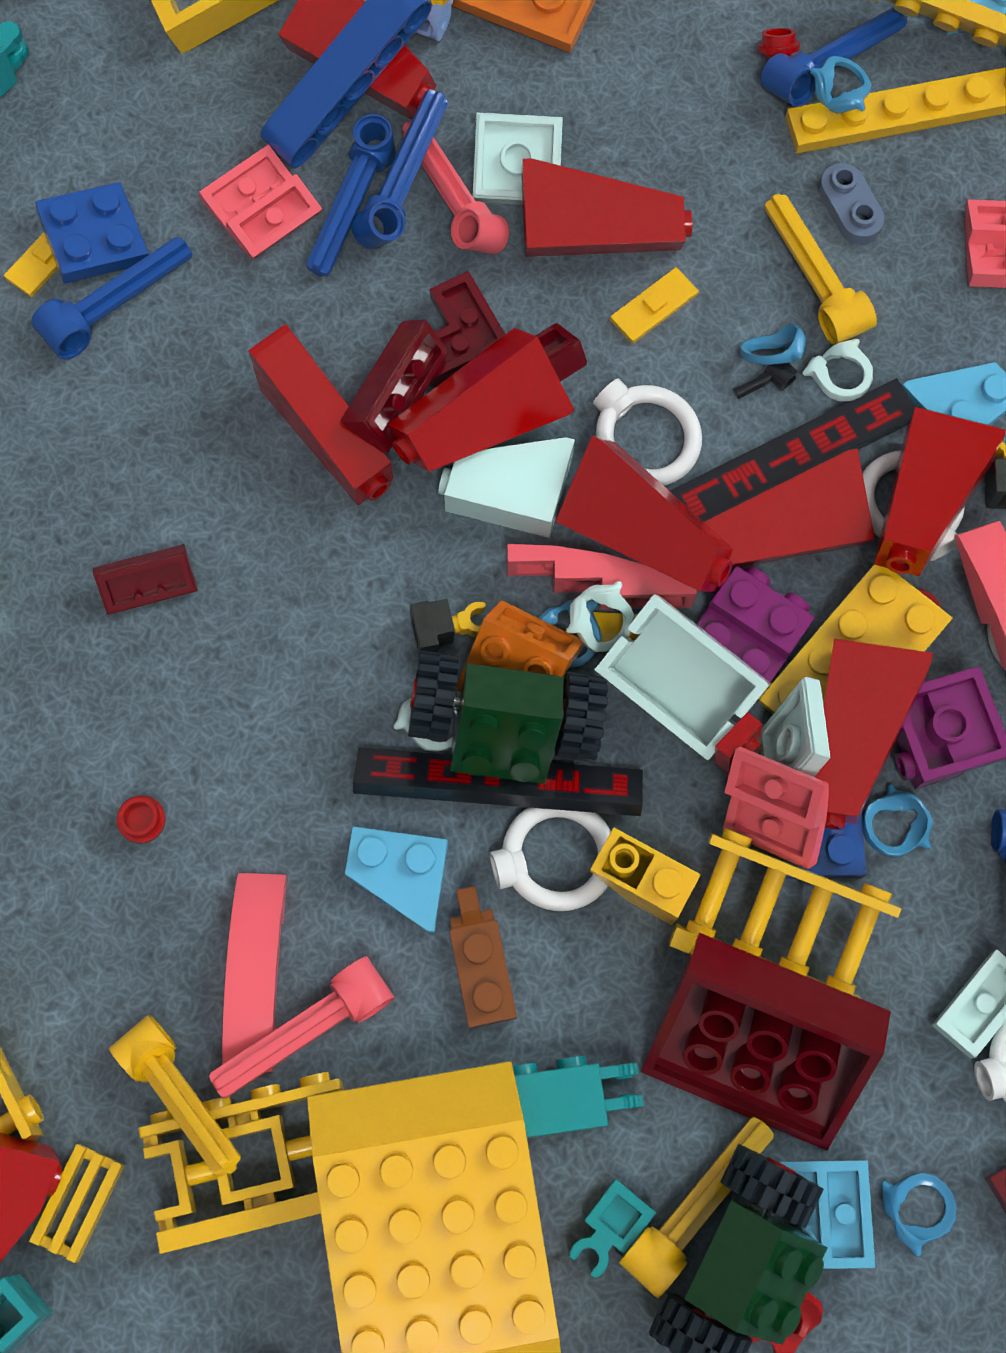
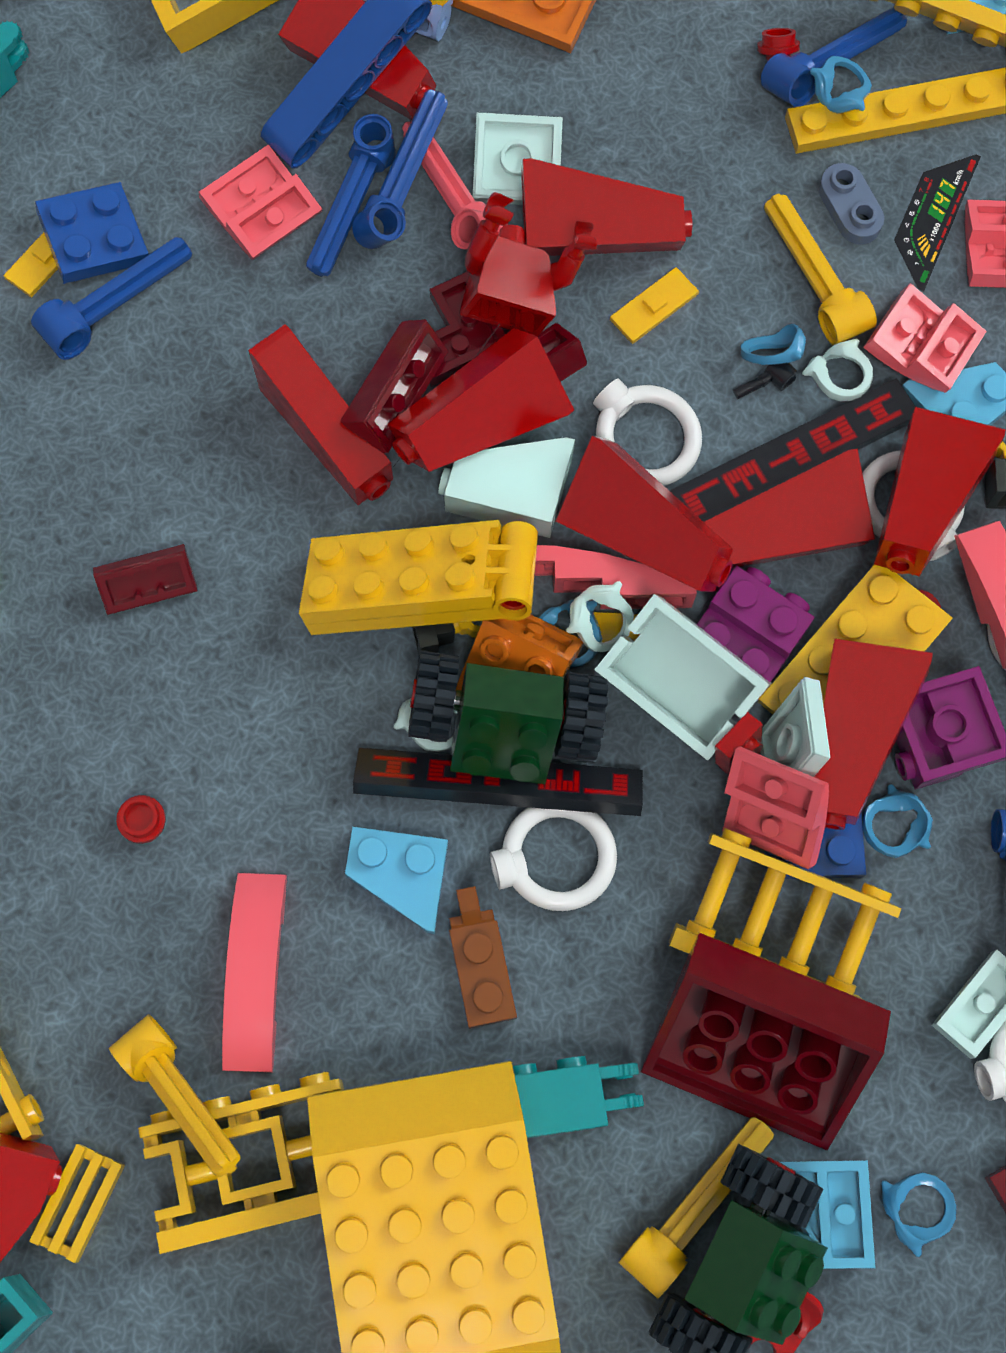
(355, 995): coral axle -> none
(419, 577): none -> yellow hinge
(515, 281): none -> red torso
(617, 1222): teal plate -> none
(644, 876): yellow slope -> none
(924, 340): none -> coral slope
(932, 215): none -> black sticker

